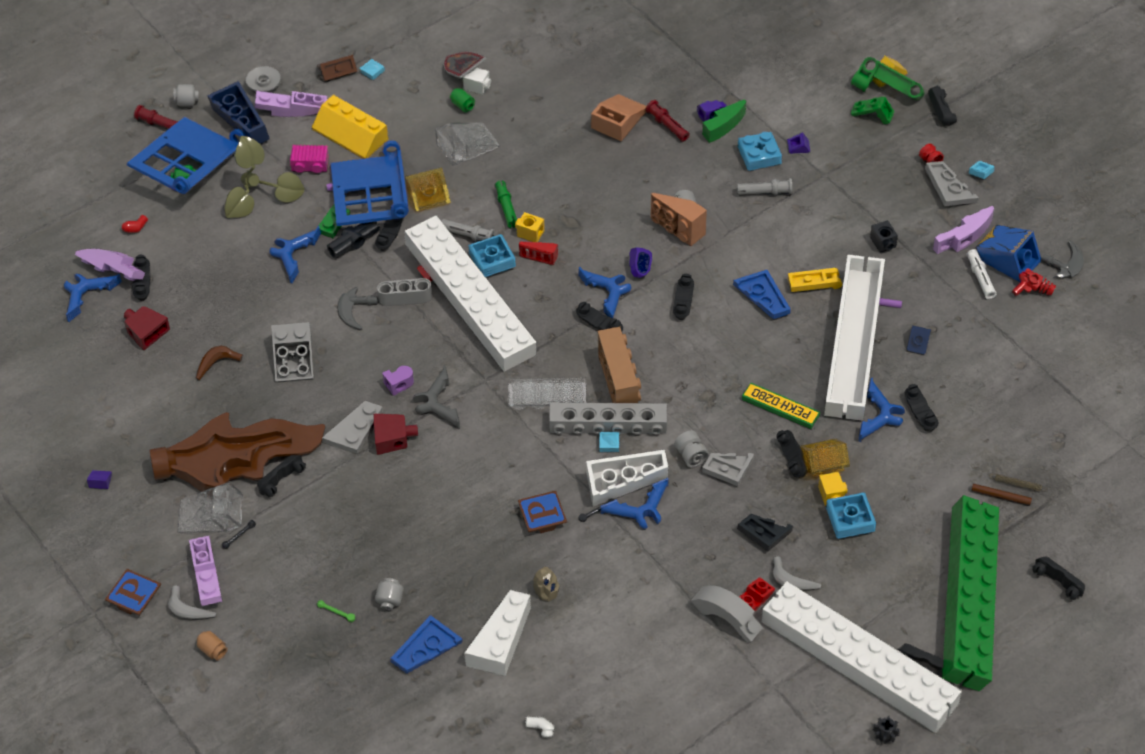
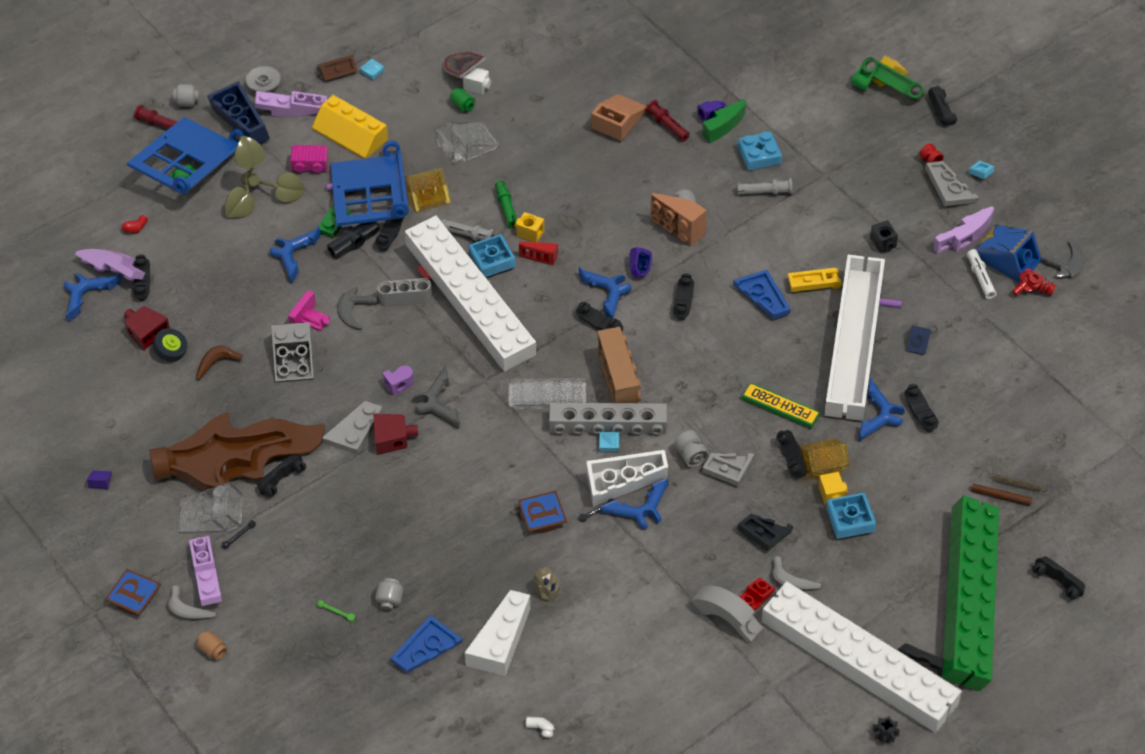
(170, 344): none -> black wheel
(304, 313): none -> dark pink piece
(798, 144): dark purple slope -> none
(878, 105): green bracket -> none

